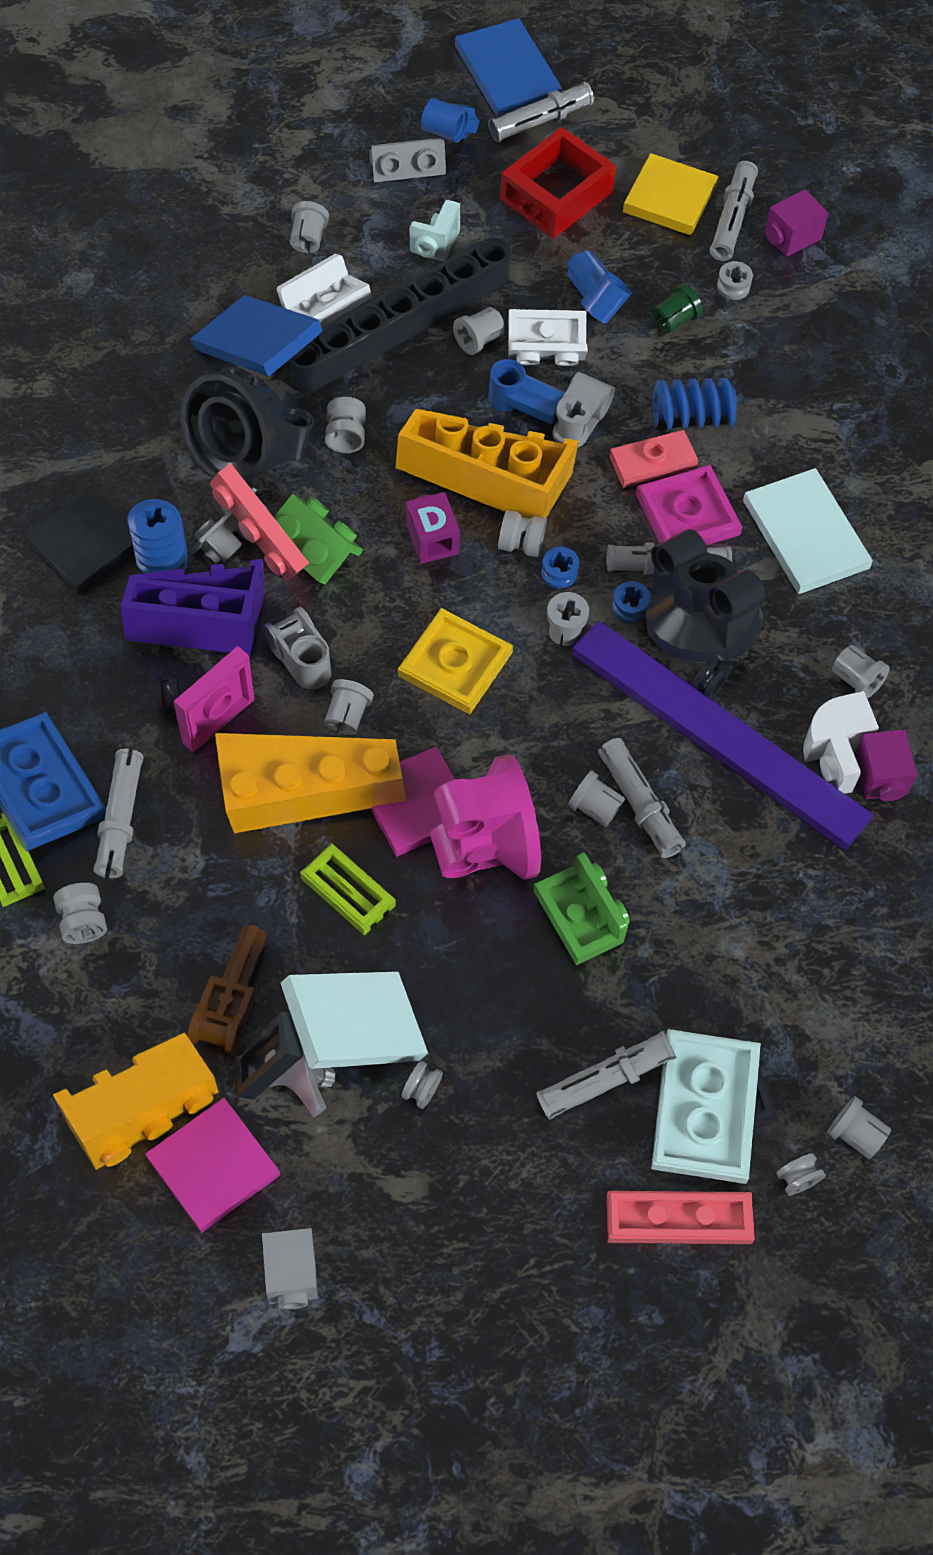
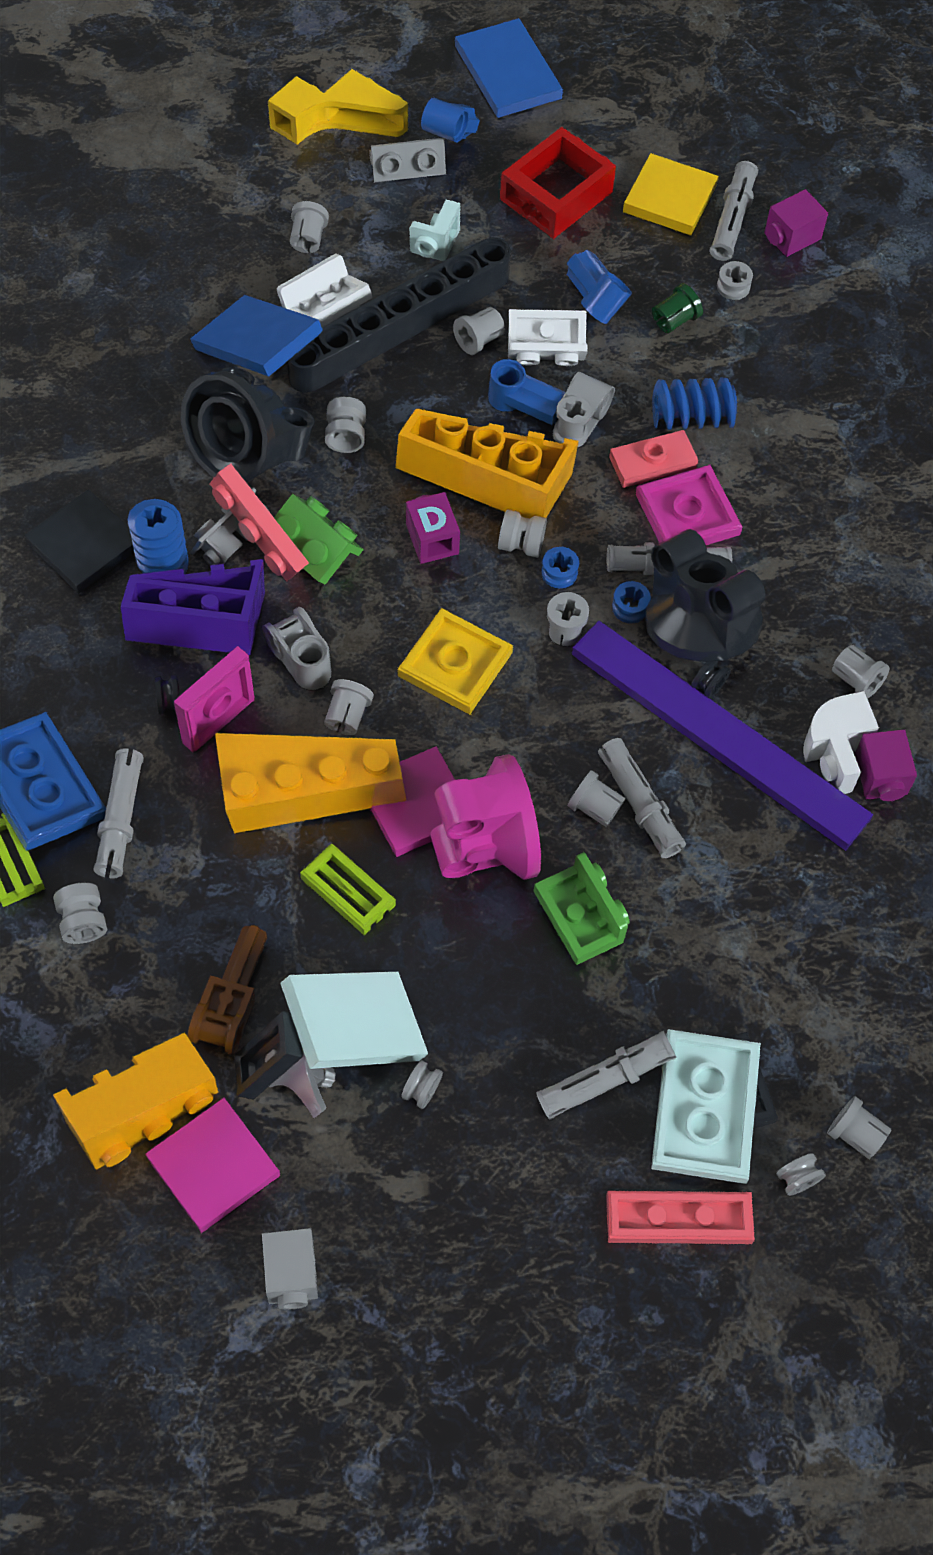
(349, 104): none -> yellow arch
(553, 107): light grey pin -> none
(807, 531): light aqua tile -> none

